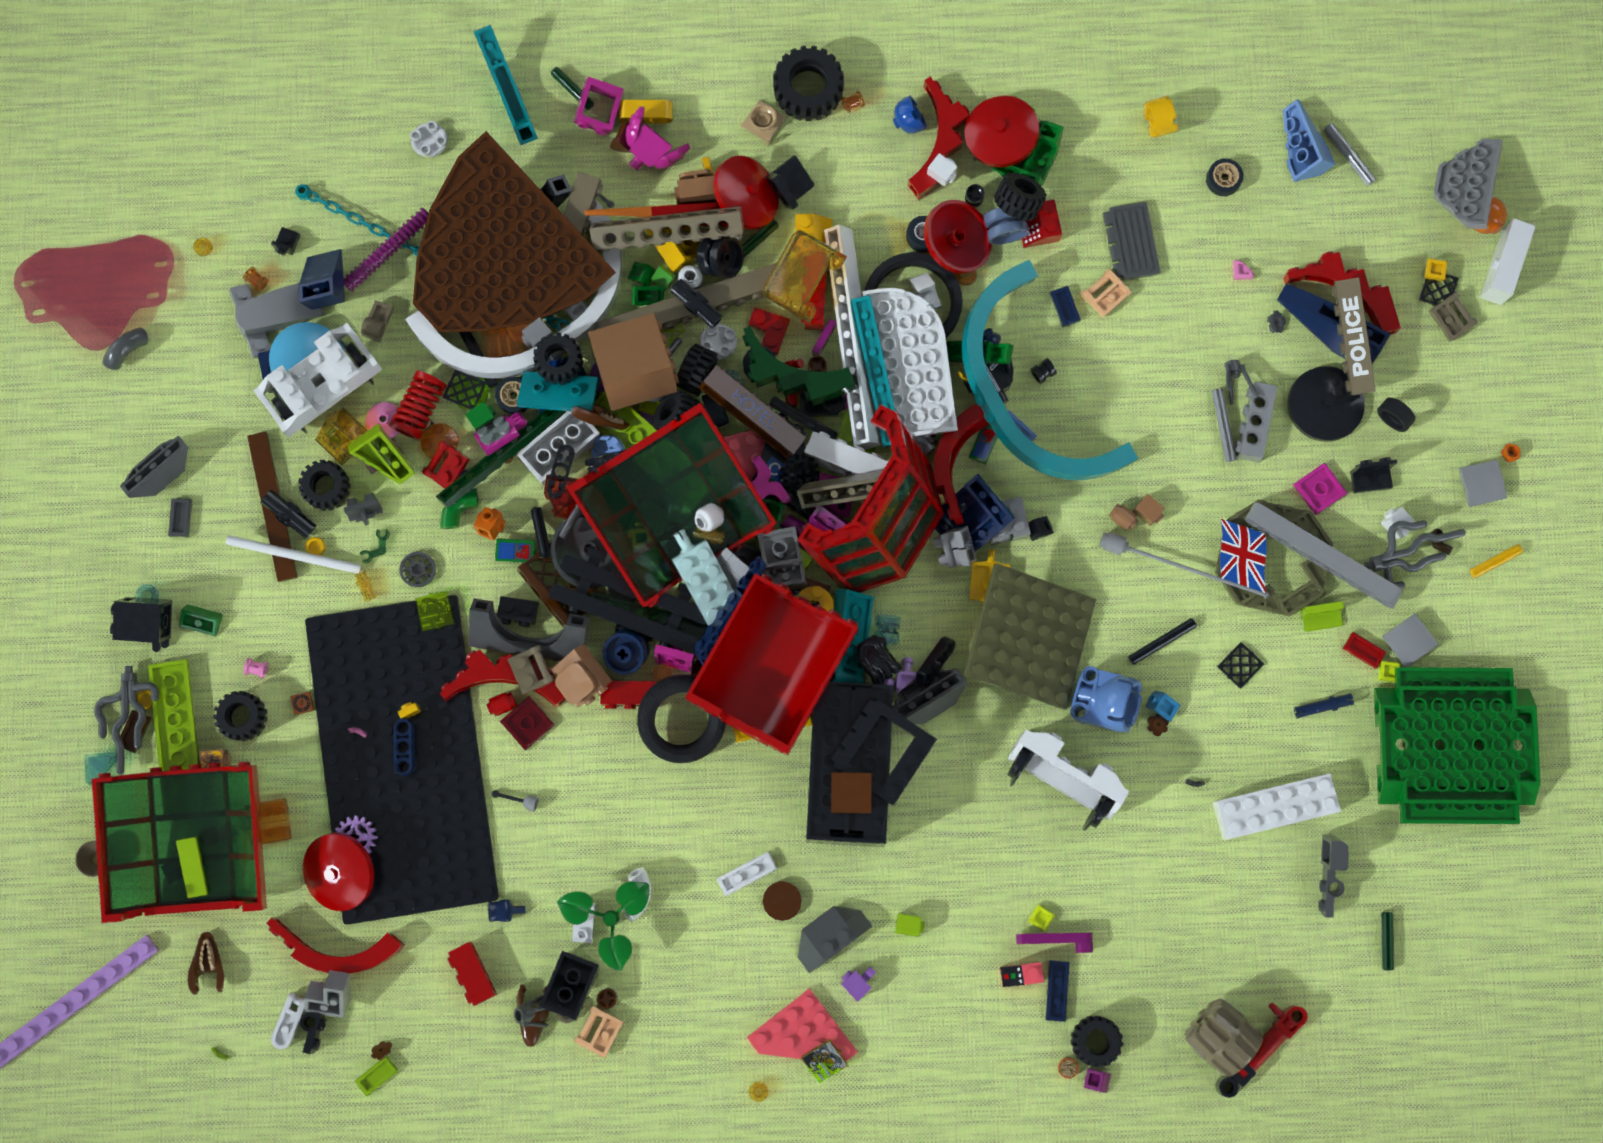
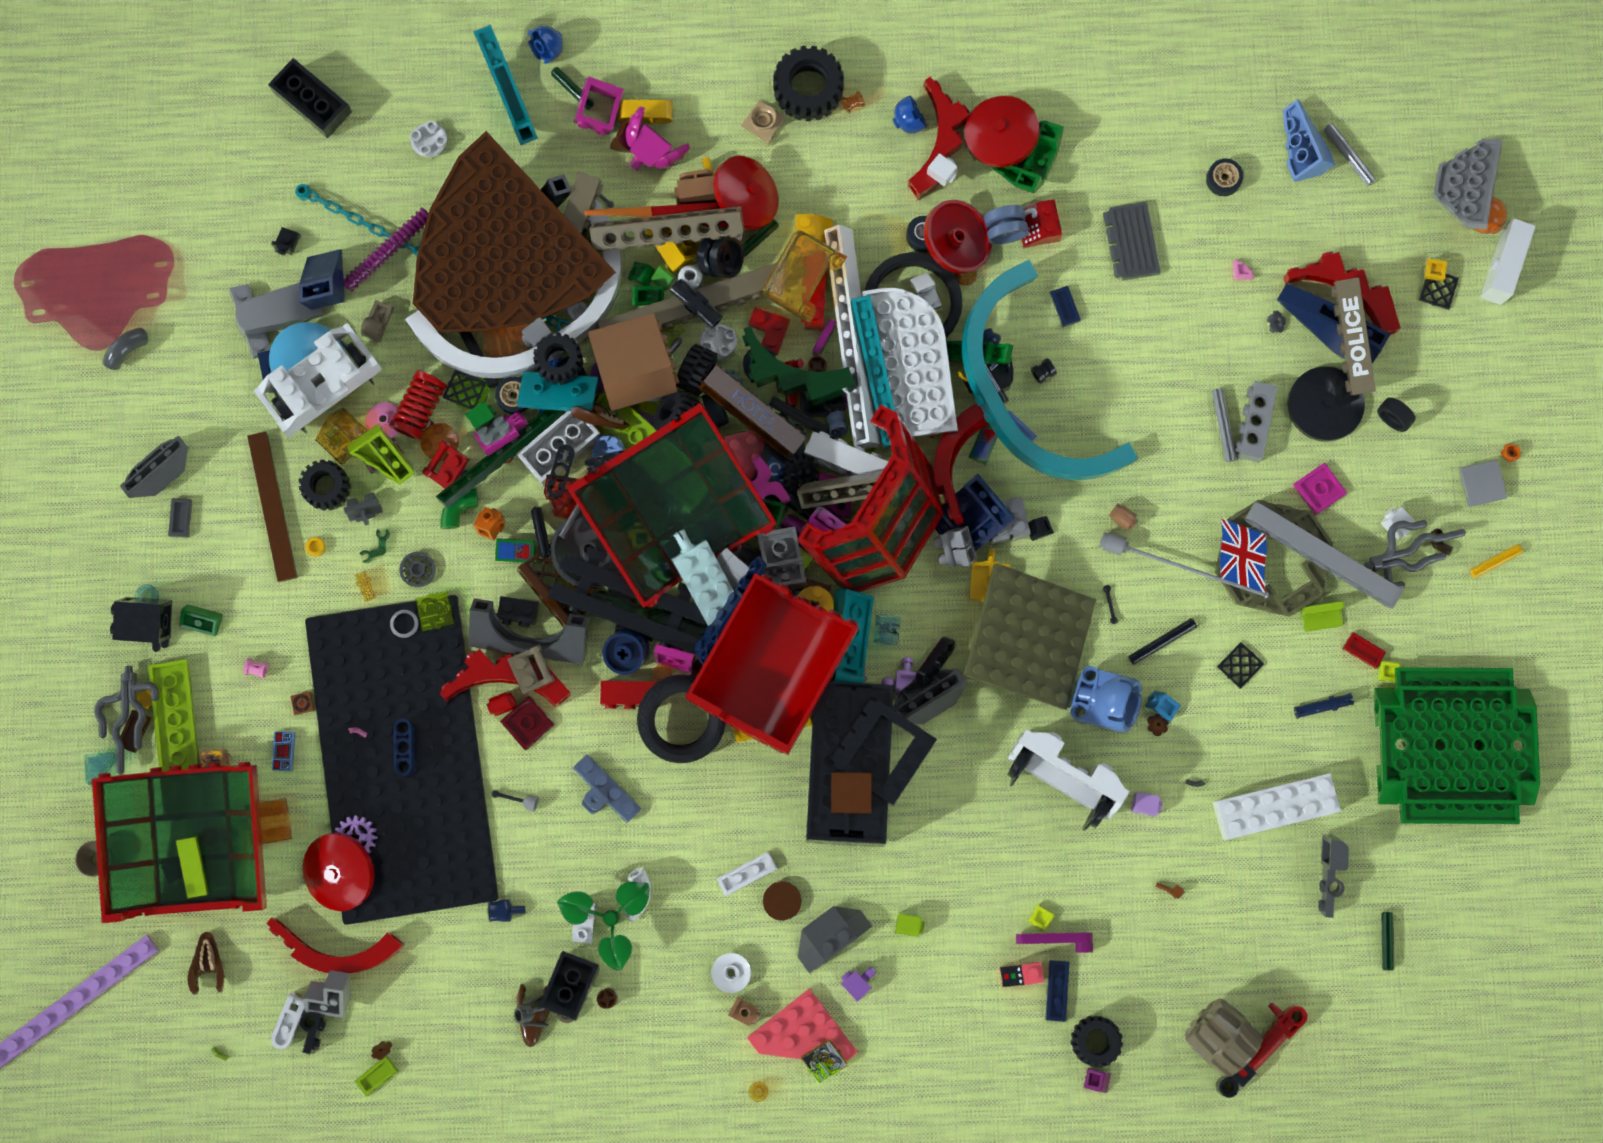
(197, 245): clear yellow plate -> none
(225, 711): black tyre -> none
(255, 279): clear orange bush -> none
(283, 751): none -> tile
(288, 514): black piece -> none
(293, 554): white piece -> none
(310, 98): none -> black brick
(409, 710): yellow plate -> none
(412, 631): none -> light grey piece
(471, 974): red brick -> none
(545, 43): none -> blue cylinder
(580, 677): medium nougat brick -> none
(604, 791): none -> sand blue plate
(604, 1035): light nougat plate -> none
(709, 517): white head -> none
(713, 536): clear yellow pin -> none
(720, 973): none -> white dish
(738, 1006): none -> medium nougat brick
(790, 182): black bracket -> none
(837, 424): none -> sand blue wheel
(876, 659): black piece -> none
(925, 443): dark grey gear -> none
(977, 194): black wheel -> none
(1020, 196): black tyre -> none
(1068, 1068): tile -> none
(1107, 589): none -> black hinge
(1110, 297): light nougat plate -> none
(1146, 804): none -> lavender brick
(1149, 510): medium nougat brick -> none
(1161, 116): yellow brick -> none
(1176, 892): none -> dark orange hand
(1233, 371): dark grey plant -> none
(1372, 476): black bracket -> none
(1410, 640): light grey slope -> none
(1448, 320): dark tan plate -> none

